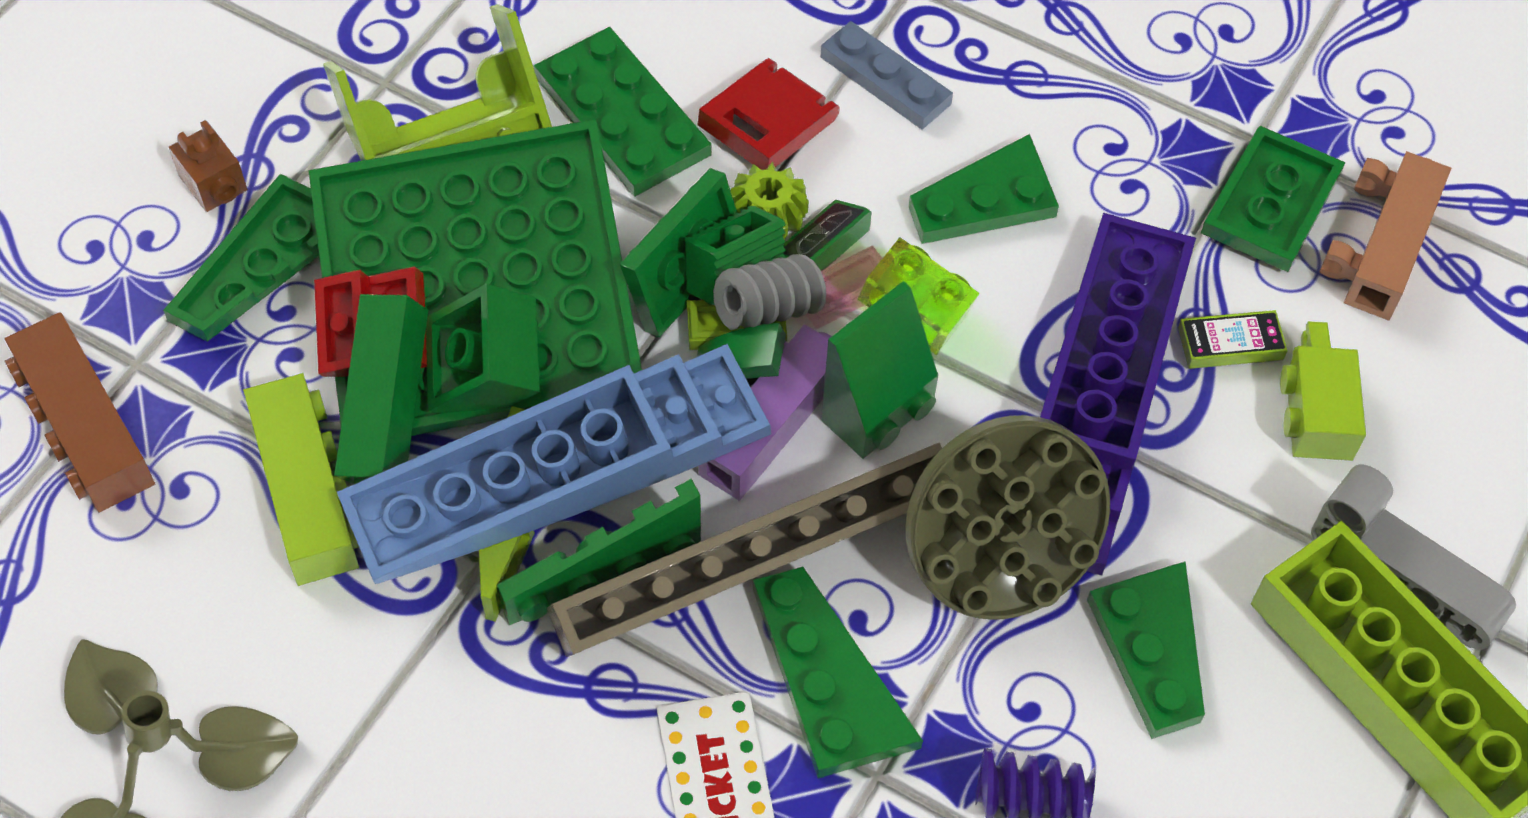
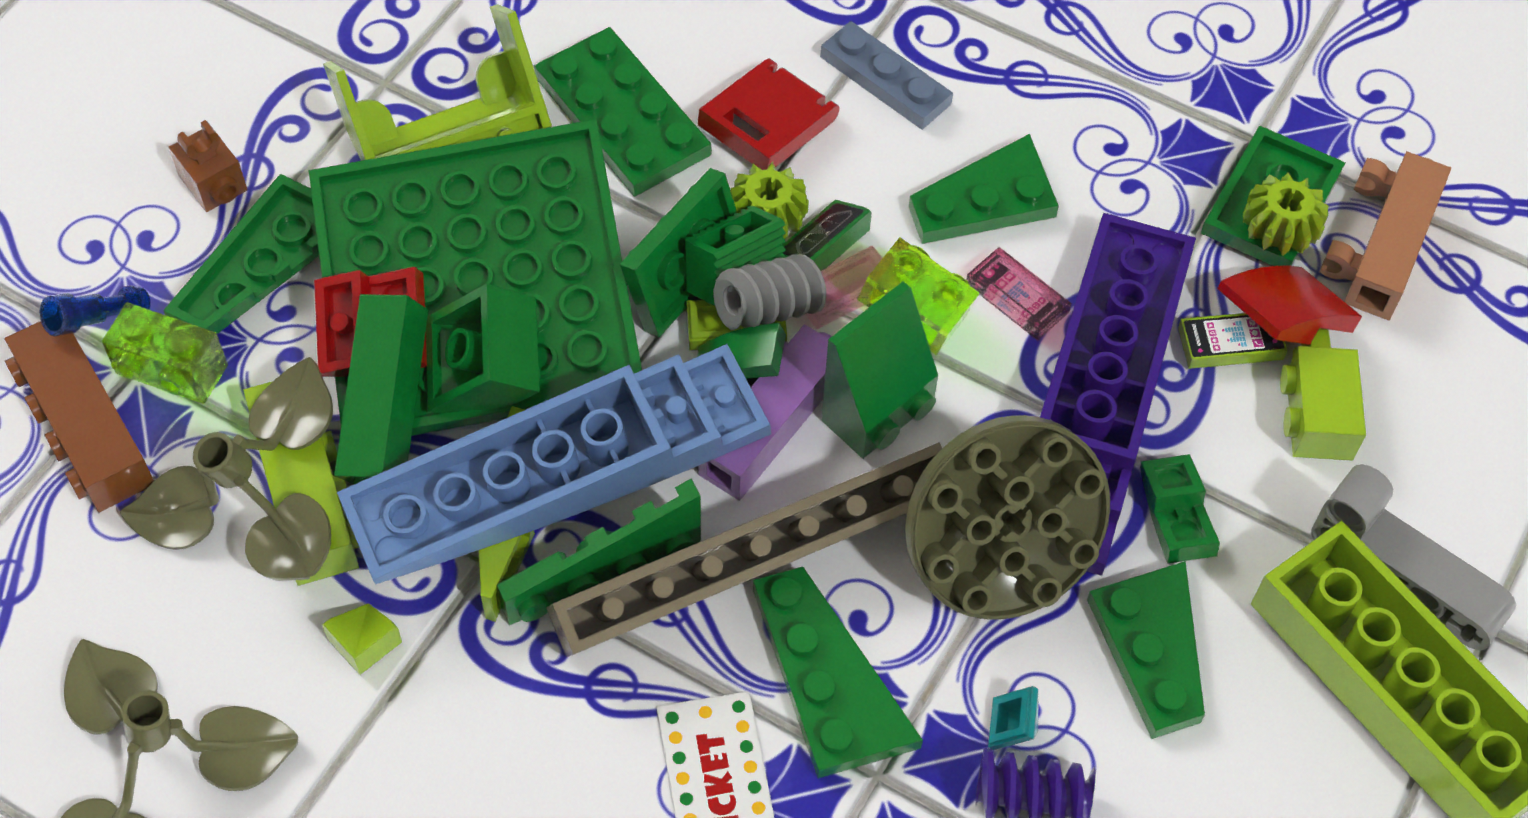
(67, 314): none -> clear blue piece
(165, 353): none -> clear neon green brick
(294, 536): none -> olive plant
(362, 636): none -> lime slope
(1014, 718): none -> teal slope
(1018, 293): none -> clear pink tile
(1177, 508): none -> green slope
(1285, 214): none -> lime gear
(1289, 303): none -> red slope

